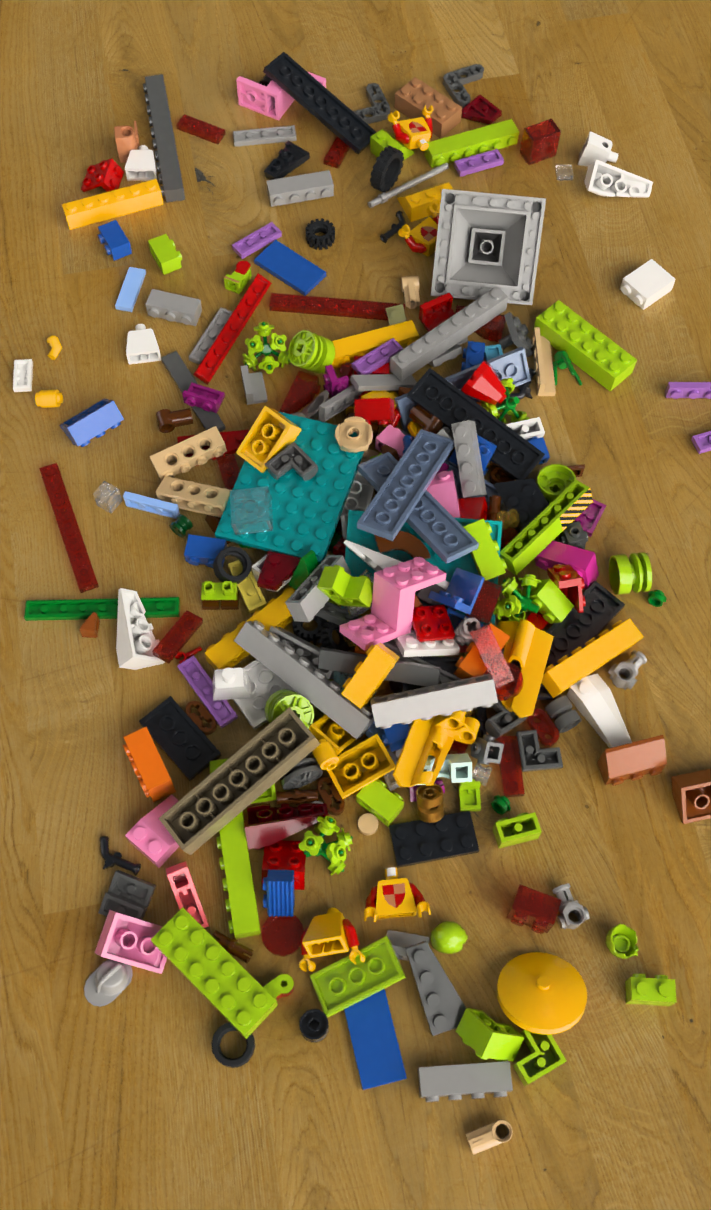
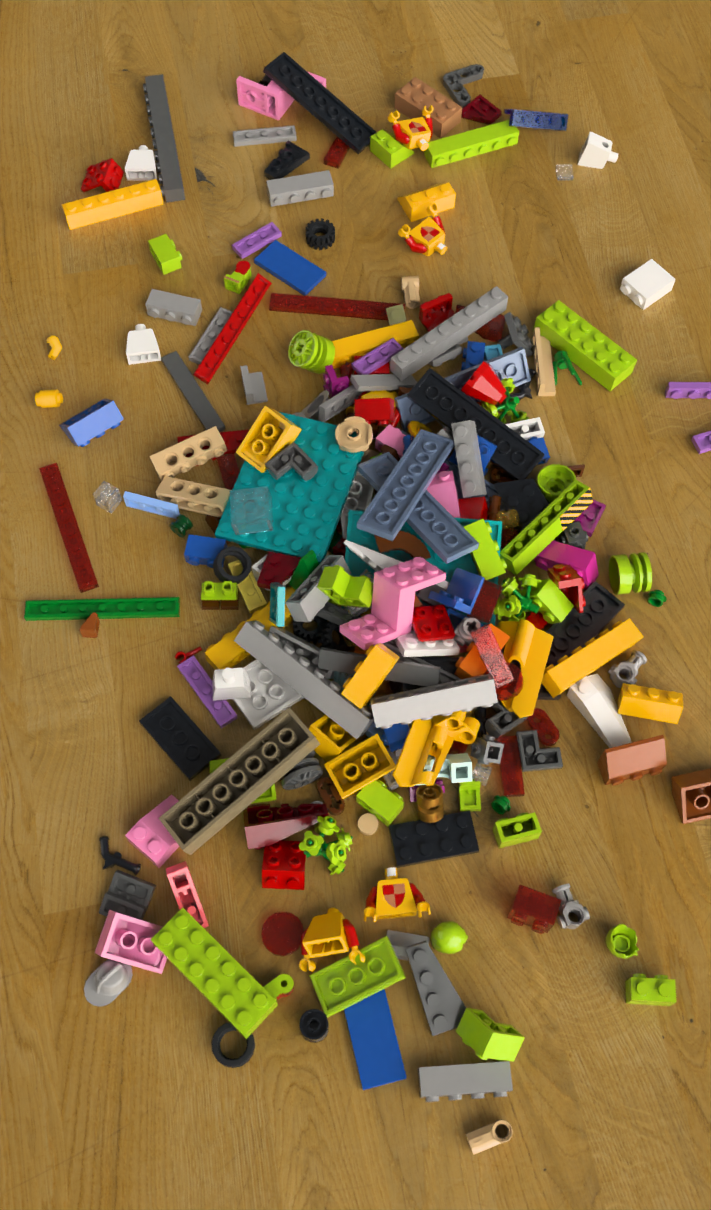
(23, 375): white plate -> none
(114, 240): blue brick -> none
(126, 140): nougat piece -> none
(130, 289): light blue tile -> none
(134, 633): white wedge -> none
(148, 765): orange brick -> none
(169, 420): reddish brown piece -> none
(177, 637): clear red plate -> none
(201, 129): clear red plate -> none
(203, 397): magenta bracket -> none
(204, 714): reddish brown beam -> none
(233, 947): reddish brown pin -> none
(238, 879): lime brick -> none
(255, 345): lime plant -> none
(277, 604): none -> teal tile
(280, 893): blue brick -> none
(285, 698): lime wheel -> none
(297, 796): reddish brown pin -> none
(301, 392): clear red slope -> none
(325, 755): yellow brick -> none
(375, 110): dark grey beam -> none
(383, 197): light grey bar -> none
(384, 178): black tyre -> none
(395, 227): black piece -> none
(425, 420): reddish brown piece -> none
(478, 162): medium lavender plate -> none
(487, 244): light grey piece -> none
(537, 119): none -> clear blue fence
(540, 141): clear red brick -> none
(541, 993): yellow dish -> none
(543, 1058): lime brick -> none
(561, 711): dark grey wheel -> none
(615, 182): white wedge -> none
(650, 703): none -> yellow brick

